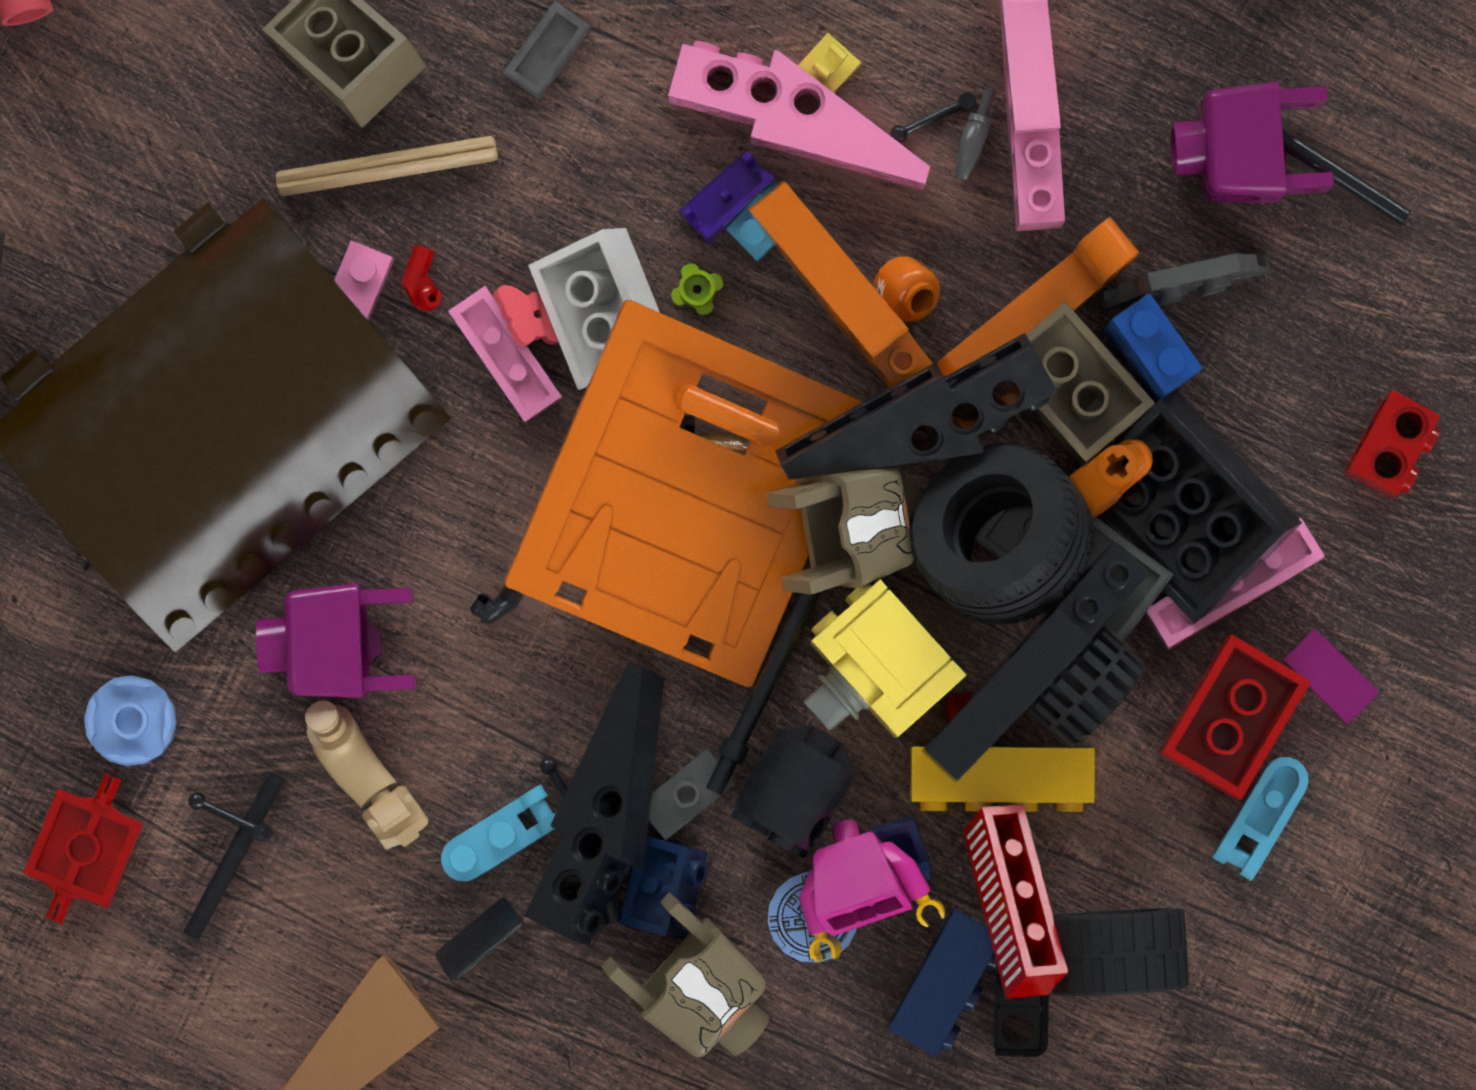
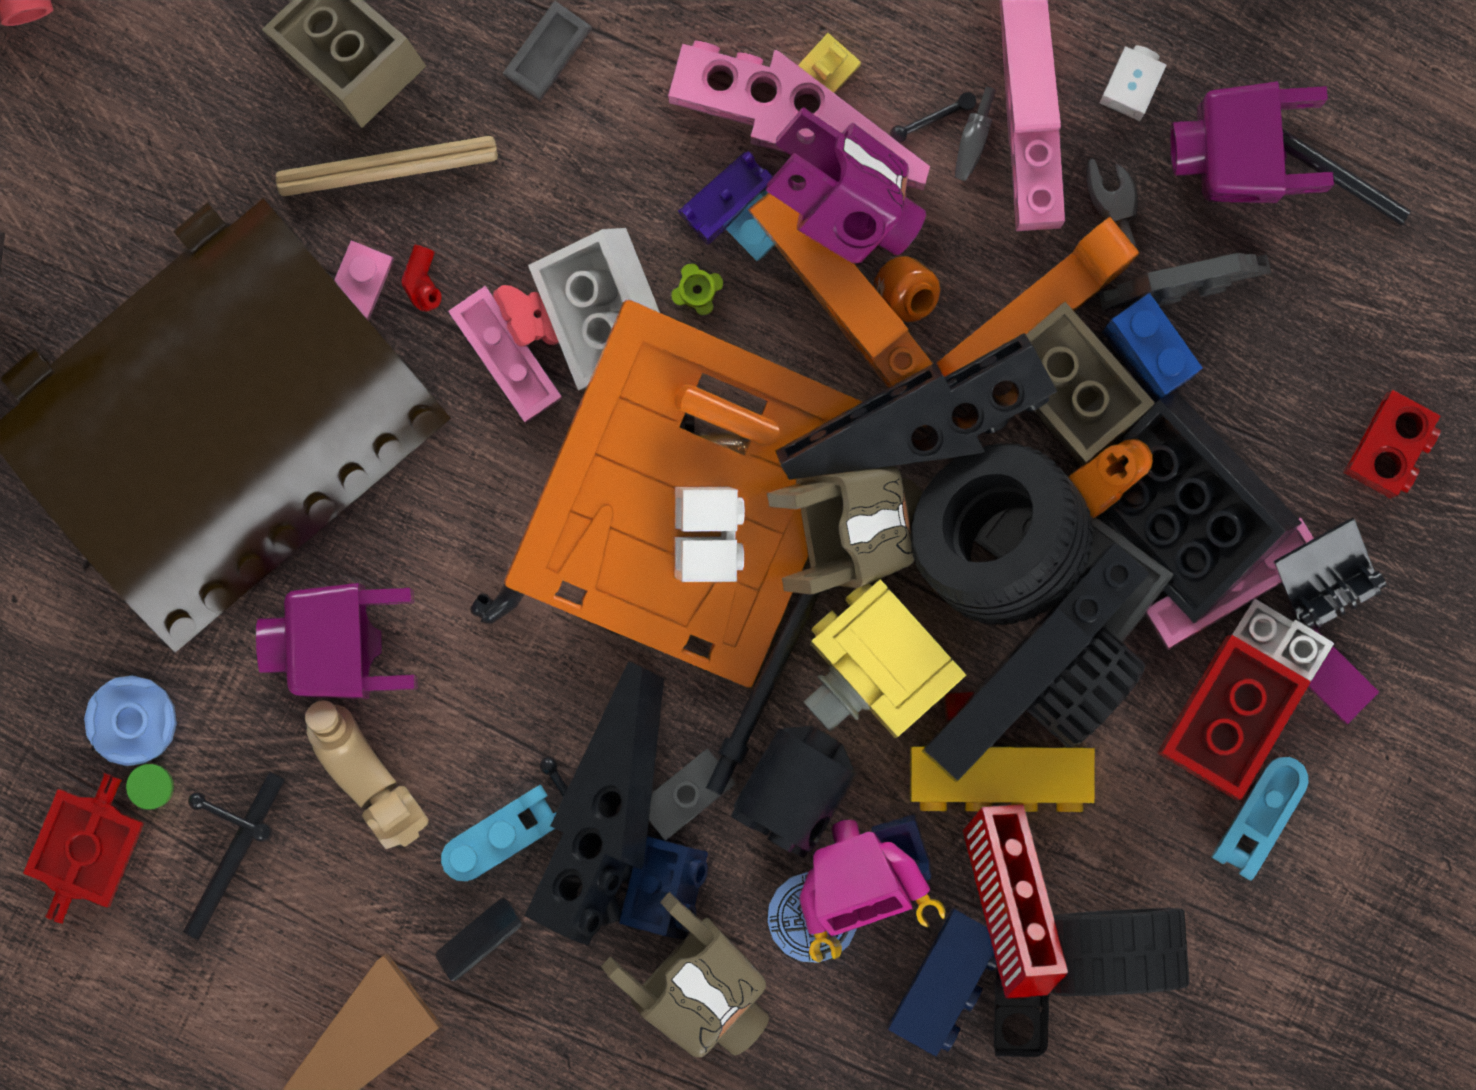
(150, 786): none -> bright green tile
(708, 557): none -> white piece
(849, 191): none -> magenta piece
(1118, 205): none -> dark grey hand
(1133, 82): none -> white brick
(1283, 639): none -> white slope
(1329, 575): none -> black hinge

